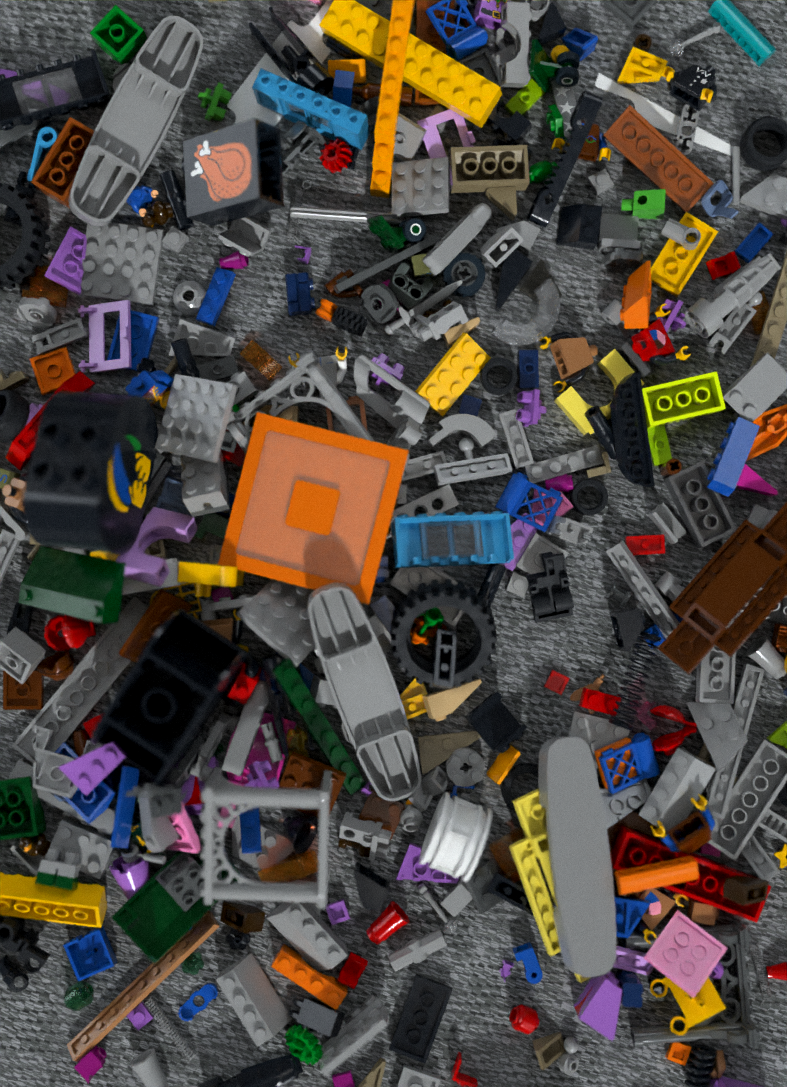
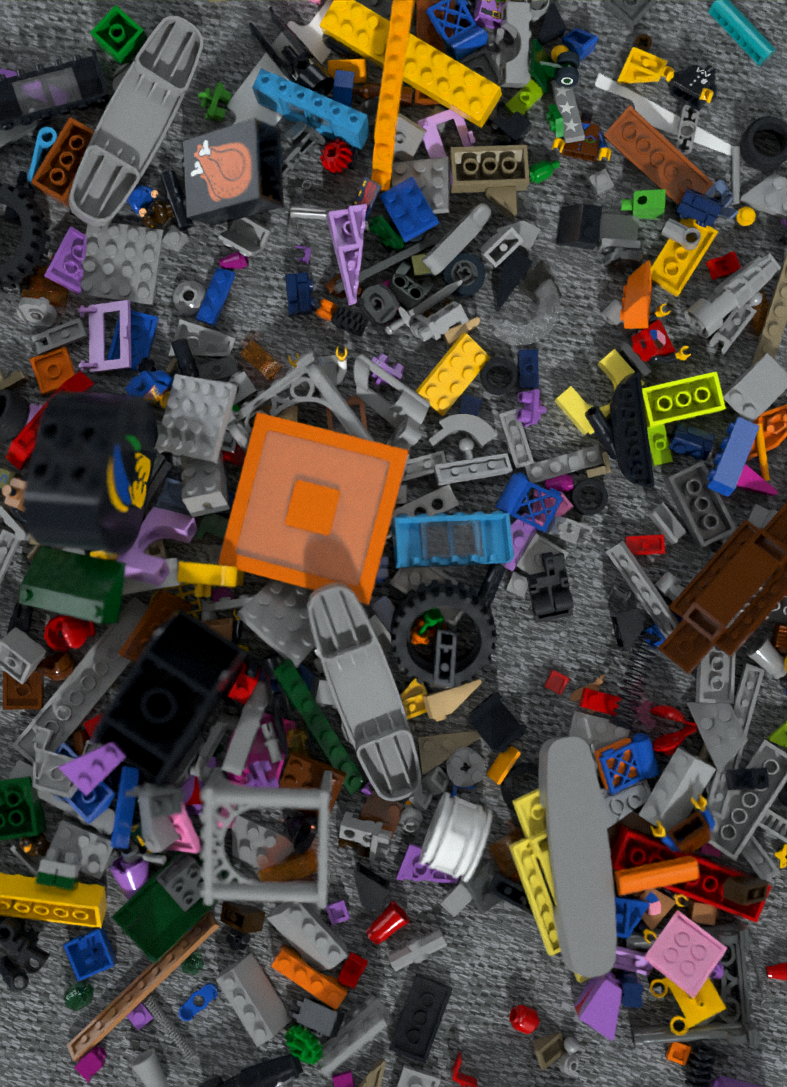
(250, 831): blue plate -> none
(347, 237): none -> lavender wedge
(367, 195): none -> slope
(408, 209): none -> blue plate
(450, 925): light grey piece -> none
(505, 970): medium lavender piece -> none
(532, 968): blue leg -> none
(571, 356): medium nougat torso -> none
(586, 109): black gear -> none
(670, 467): reddish brown piece -> none
(671, 318): medium lavender hips -> none
(677, 46): piece -> none
(691, 441): none -> dark blue brick
(698, 207): none -> dark blue brick
(720, 1065): medium nougat arm -> none
(745, 216): none -> yellow plate
(747, 778): none -> black slope
(753, 242): blue tile -> none
(762, 453): none -> light orange bar

